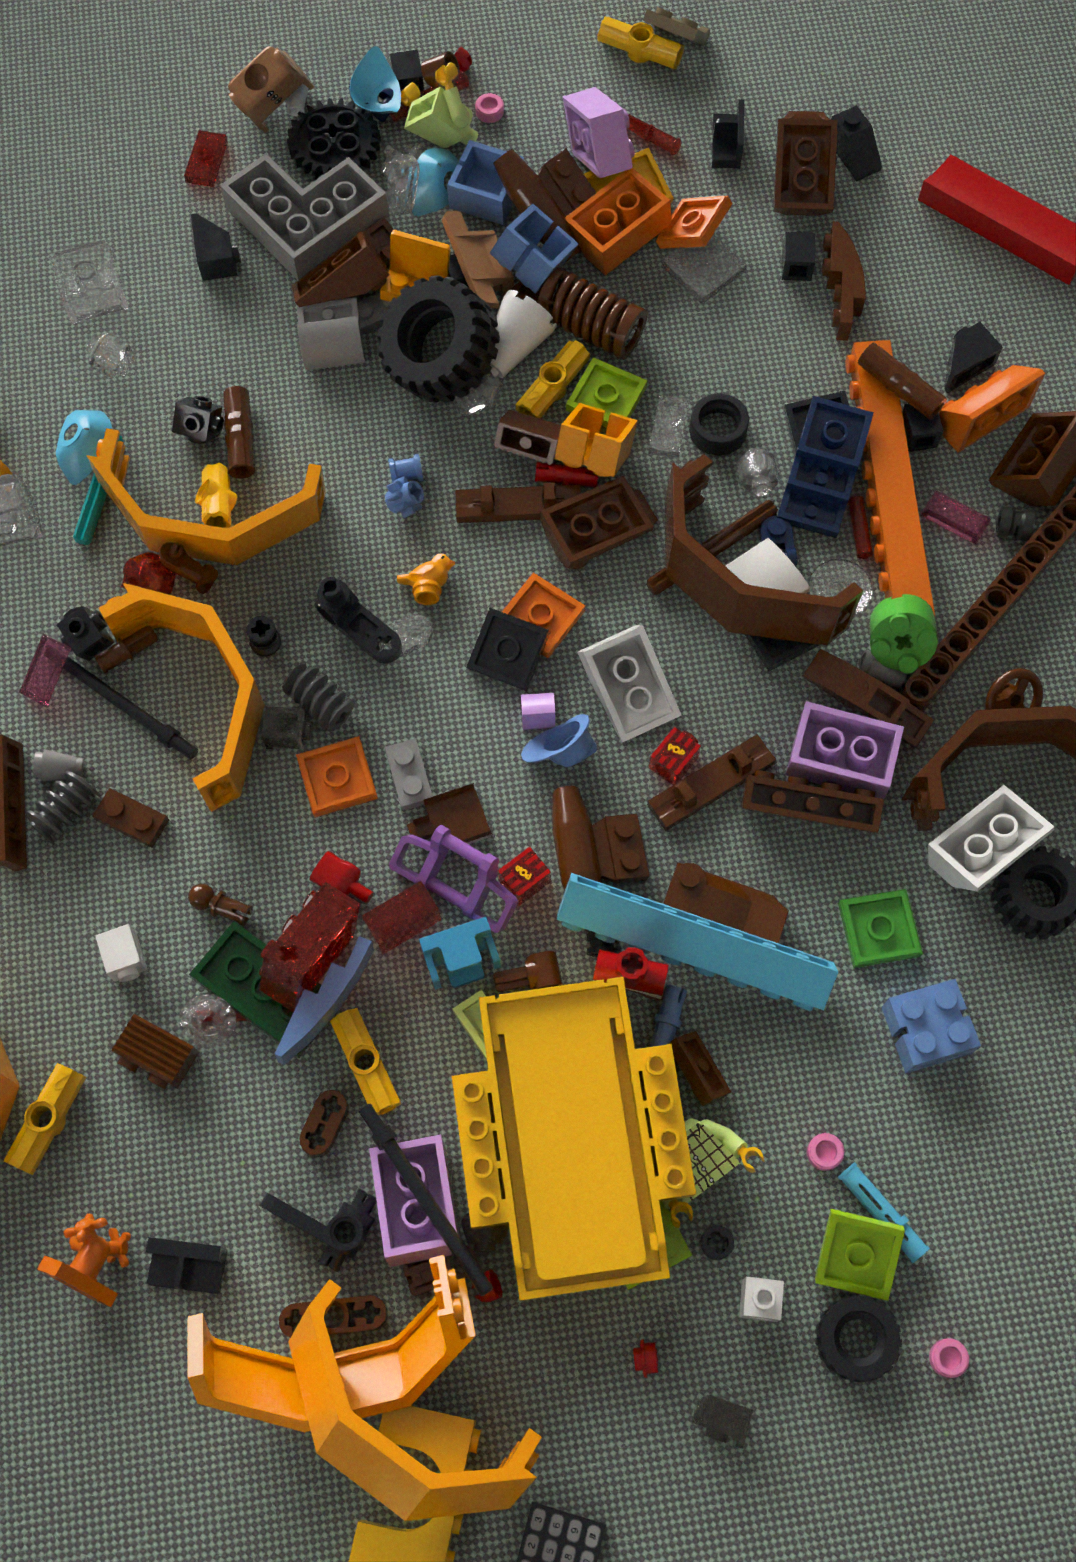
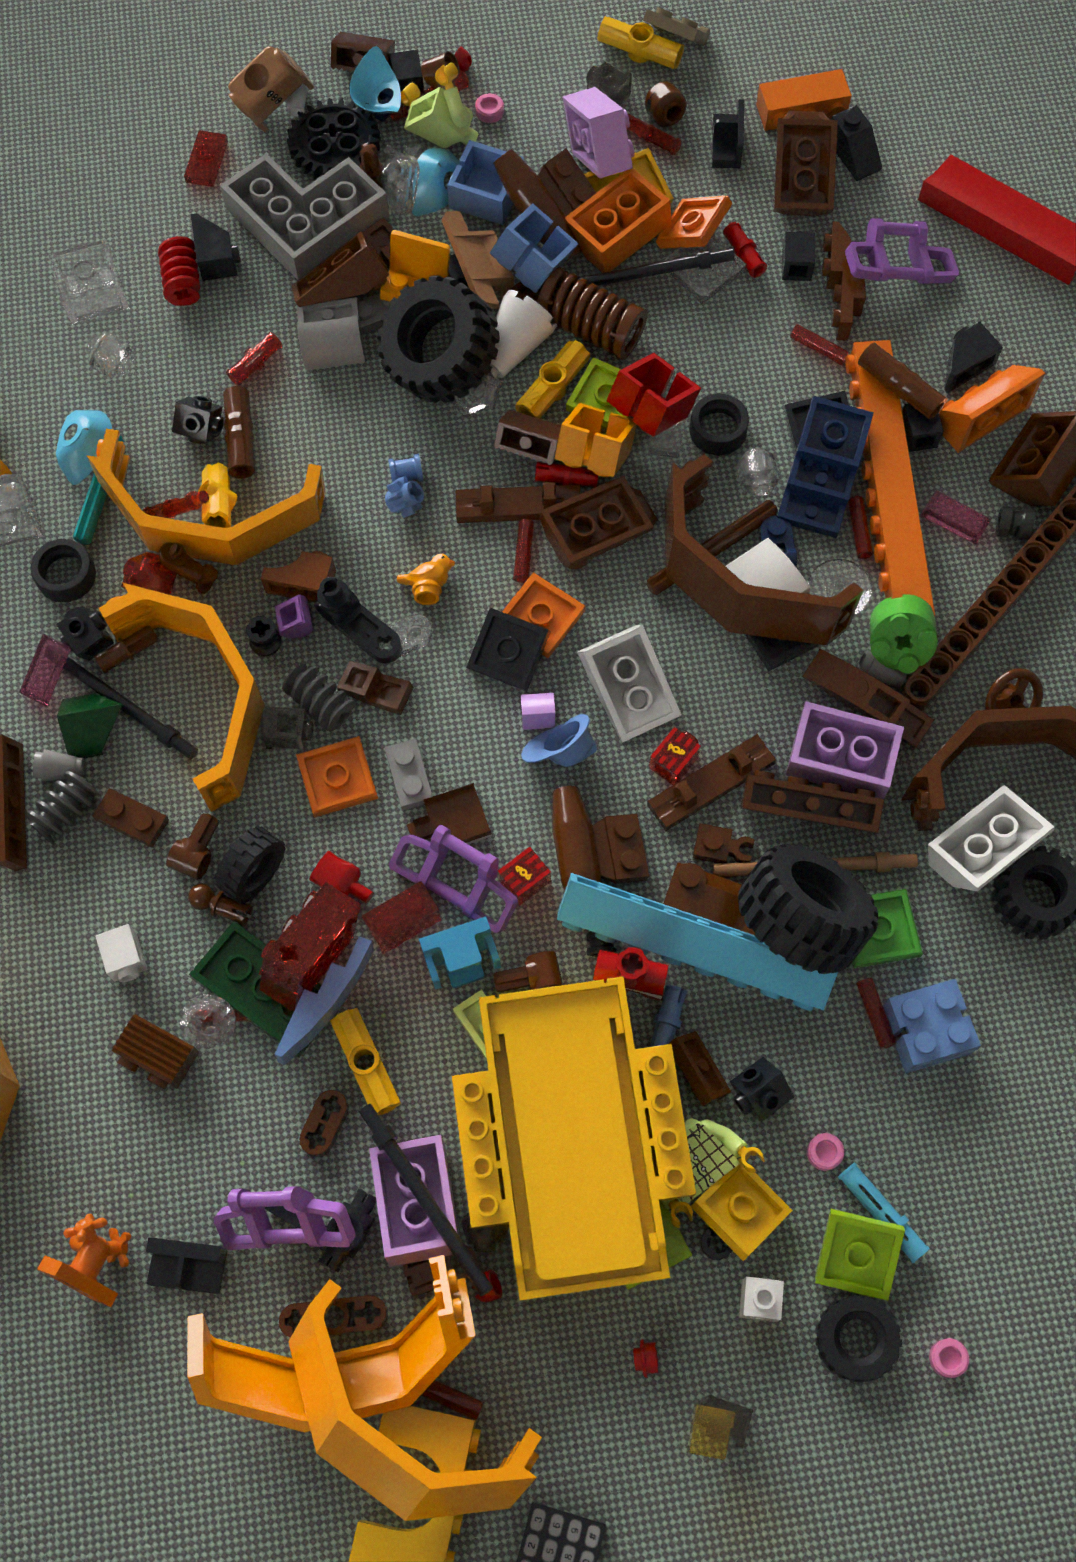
(34, 1140): yellow piece -> none
(56, 550): none -> black tyre
(87, 723): none -> dark green slope
(171, 508): none -> clear red piece
(179, 271): none -> red piece
(191, 854): none -> reddish brown axle
(249, 864): none -> black tyre
(267, 345): none -> clear red pin
(294, 617): none -> medium lavender brick
(294, 1199): none -> medium lavender bar
(299, 577): none -> dark orange arch
(350, 48): none -> reddish brown brick
(370, 163): none -> reddish brown axle
(374, 688): none -> reddish brown slope
(454, 1399): none -> clear red piece
(523, 550): none -> clear red piece
(610, 82): none -> clear smoke brick
(640, 393): none -> red piece
(665, 103): none -> reddish brown head
(702, 260): none -> black bar
(710, 1431): none -> clear yellow panel
(715, 845): none -> reddish brown plate
(741, 1210): none -> yellow plate
(745, 249): none -> red pin
(761, 1090): none -> black brick
(807, 908): none -> black tyre
(814, 92): none -> orange brick
(819, 344): none -> clear red piece
(876, 1013): none -> clear red piece
(880, 862): none -> medium nougat bar
(918, 253): none -> medium lavender bar

